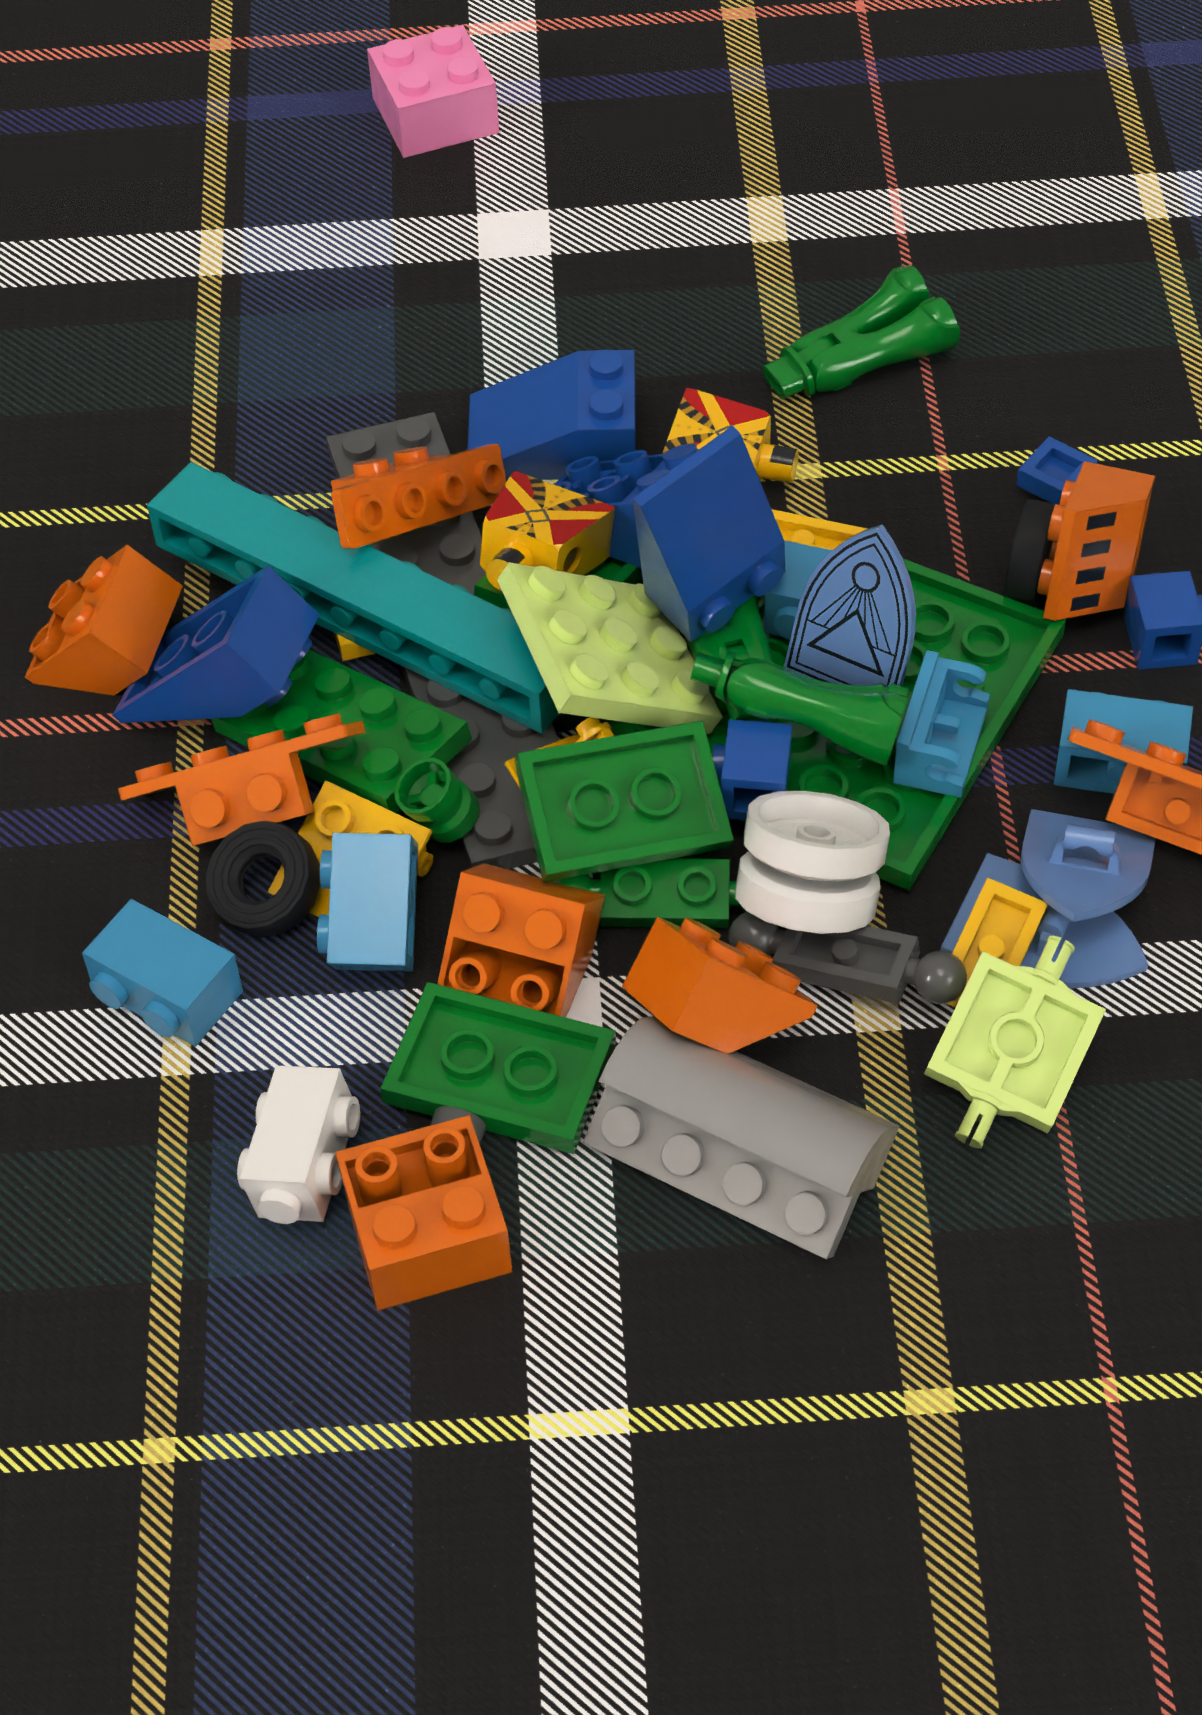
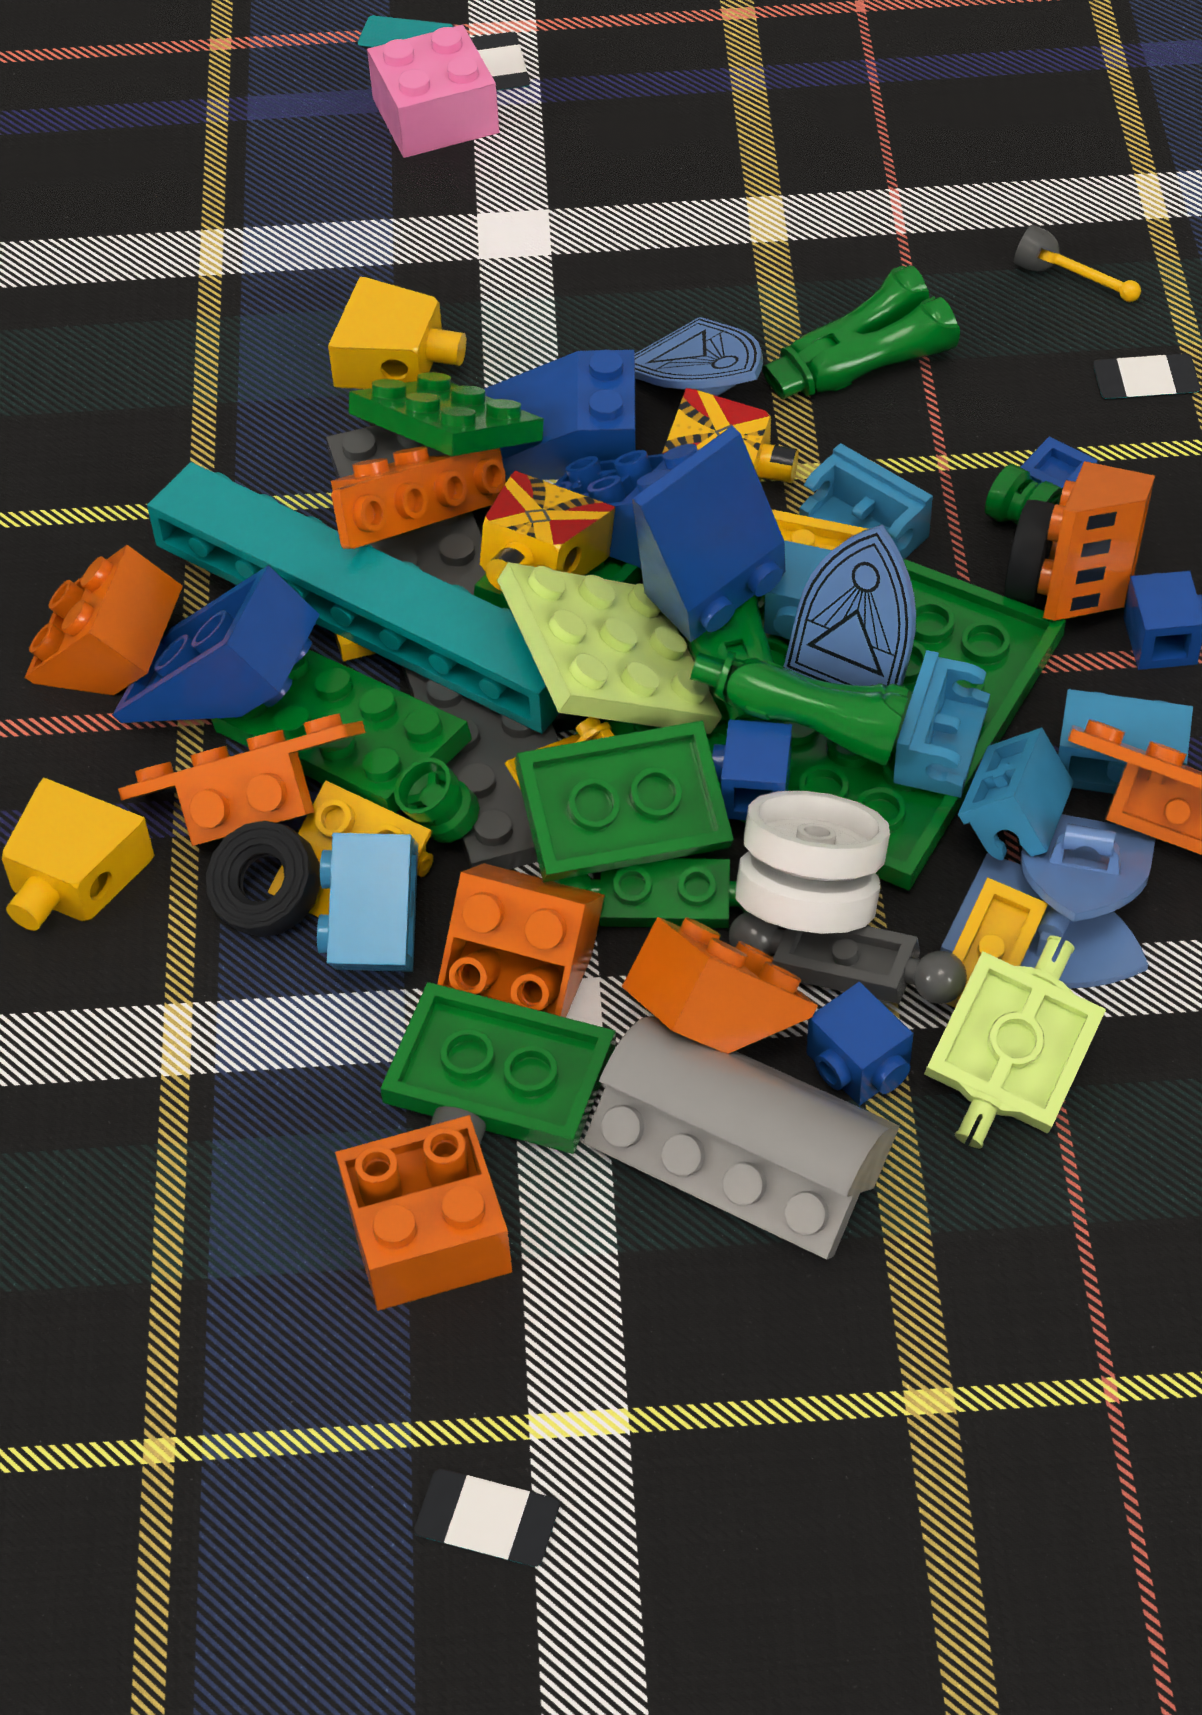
(71, 855): none -> yellow torso
(162, 973): dark azure brick -> none
(292, 1153): white brick -> none
(382, 29): none -> teal sticker
(390, 336): none -> yellow torso
(445, 414): none -> green plate
(487, 1517): none -> sticker
(503, 59): none -> sticker
(701, 358): none -> medium blue shield
(859, 1045): none -> blue brick
(866, 496): none -> dark azure hinge
(1012, 491): none -> green wheel
(1018, 790): none -> dark azure hinge
(1040, 251): none -> hinge
(1146, 376): none -> sticker

